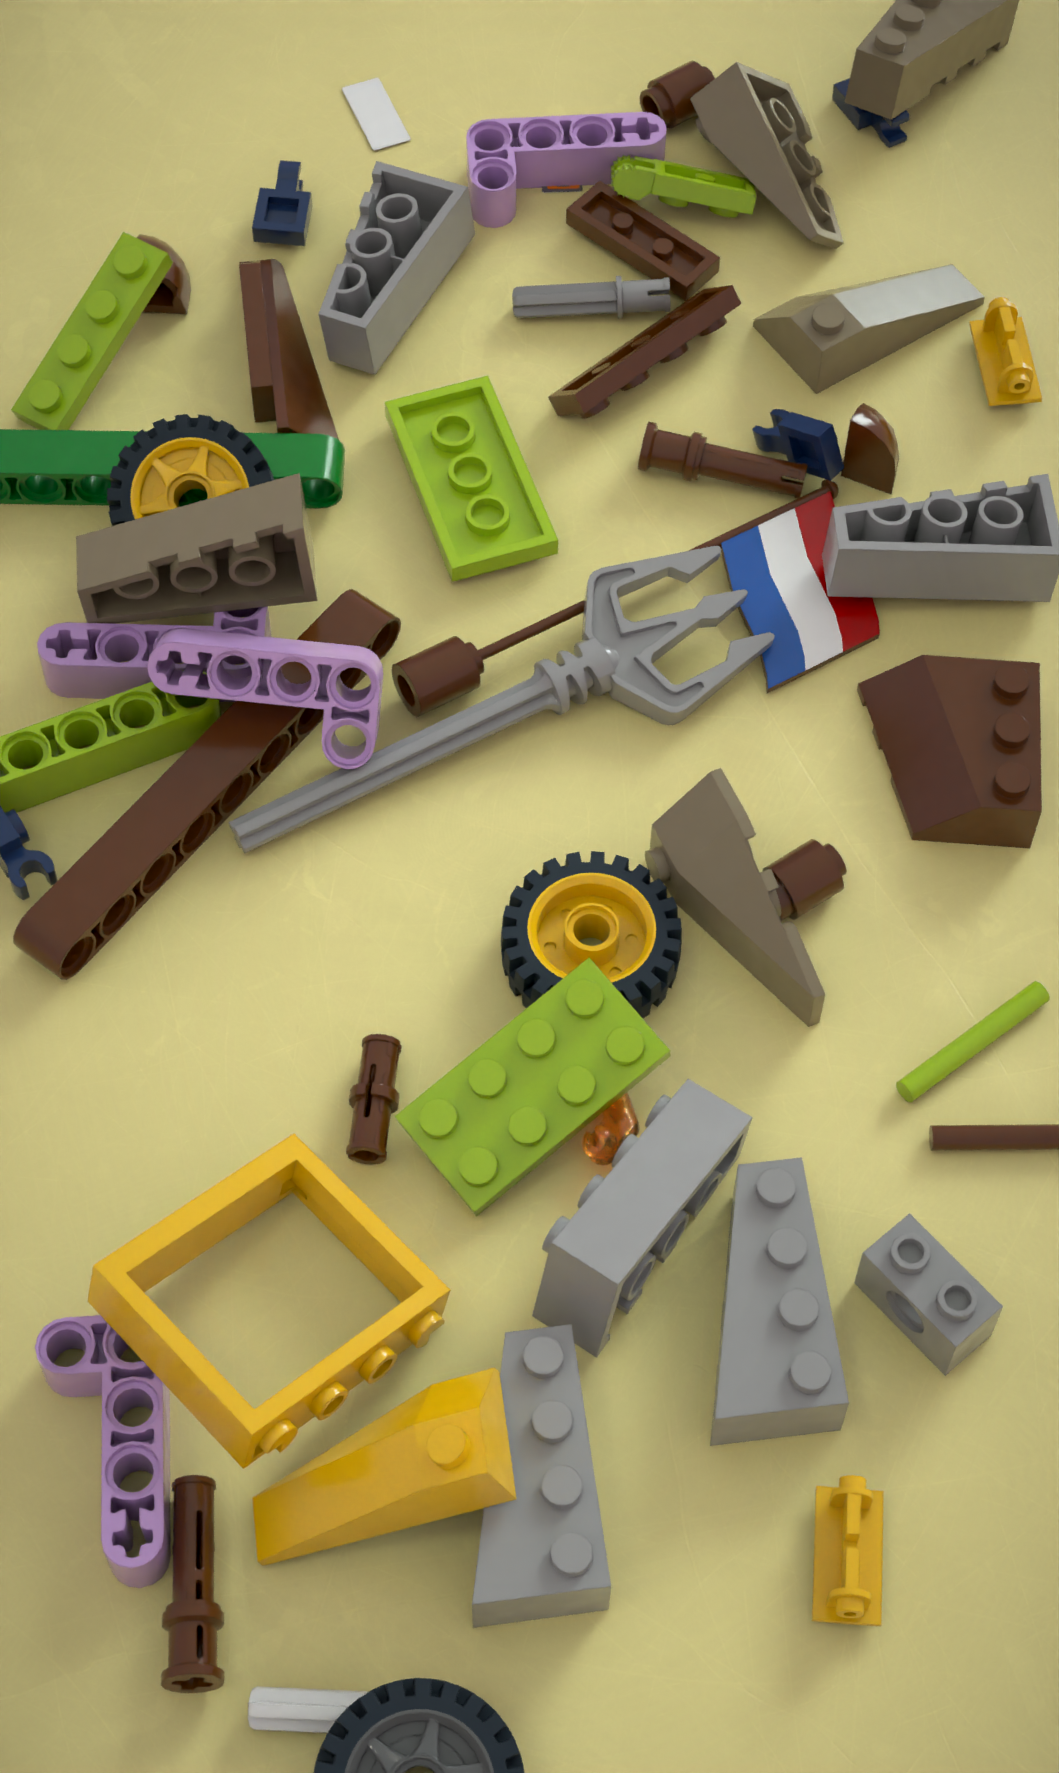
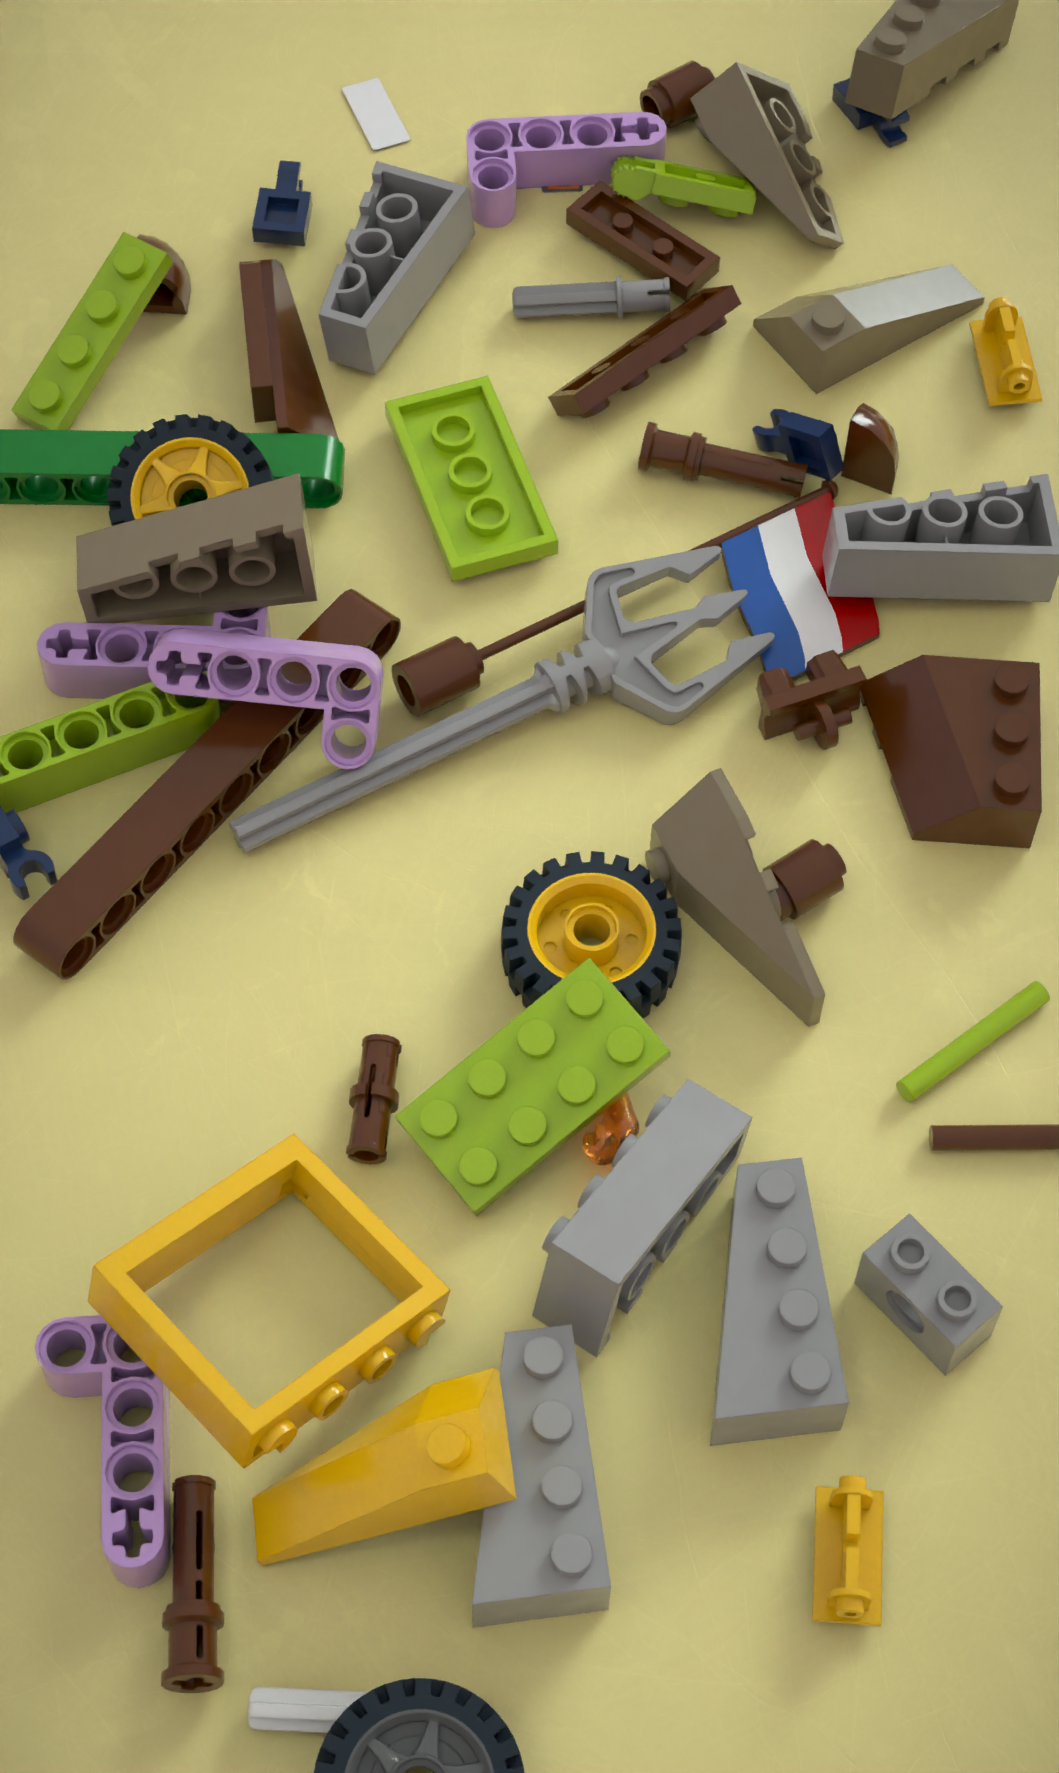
(813, 707): none -> reddish brown hips

